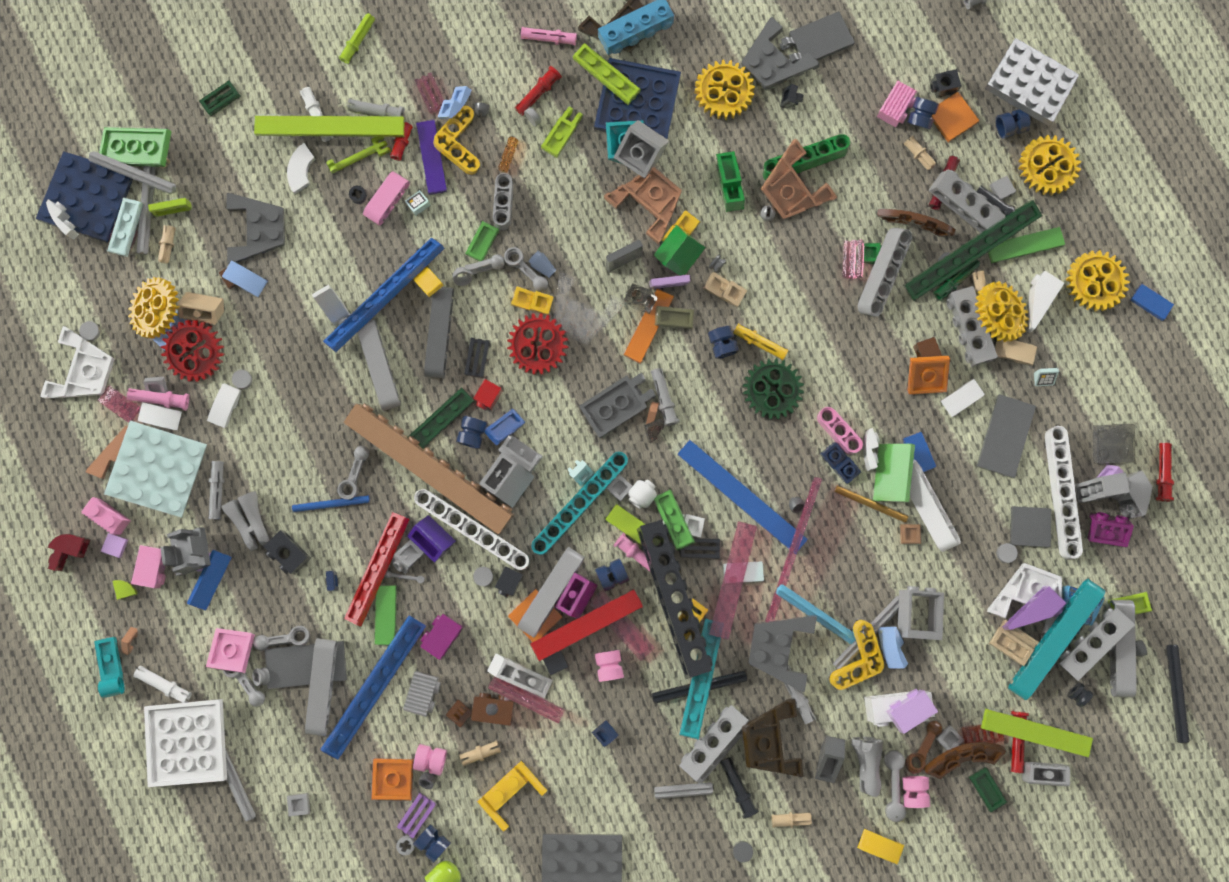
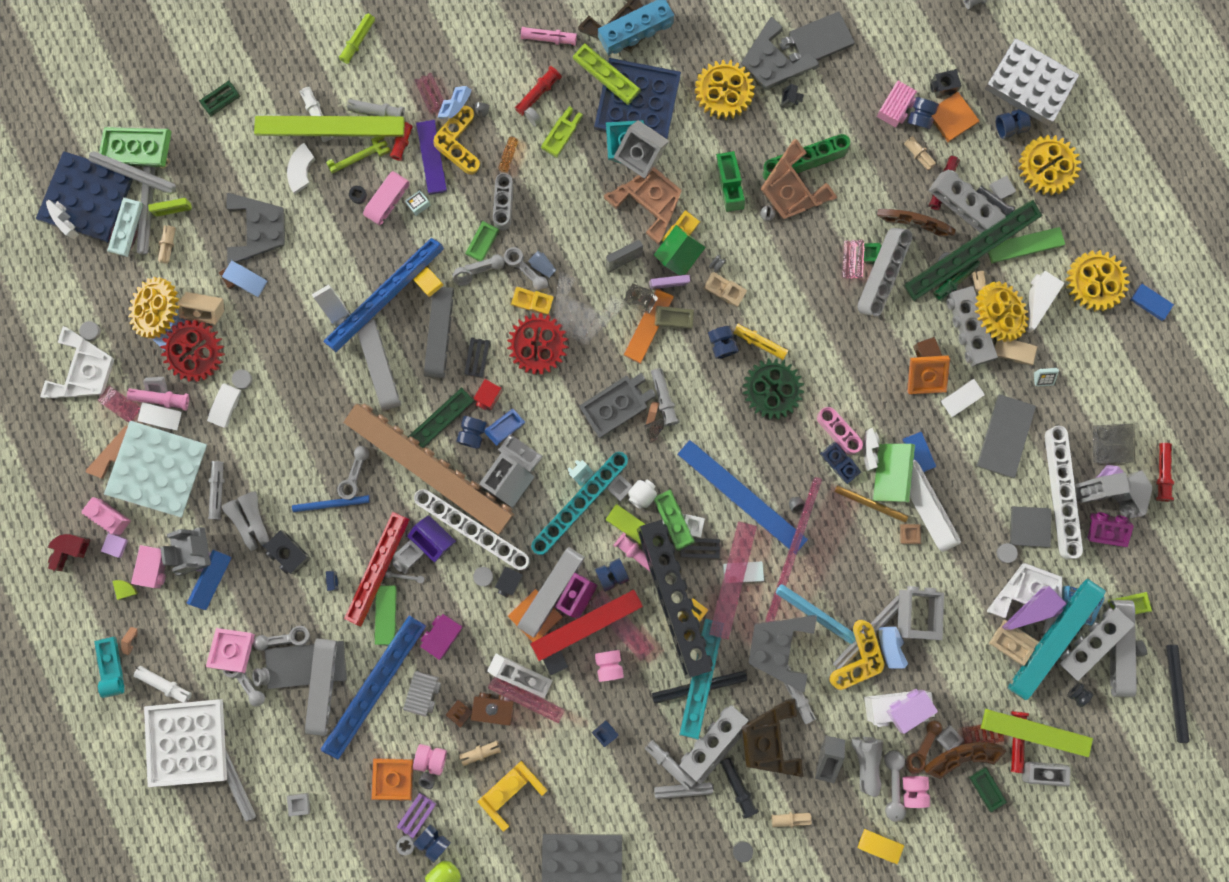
(670, 765): none -> light grey pin

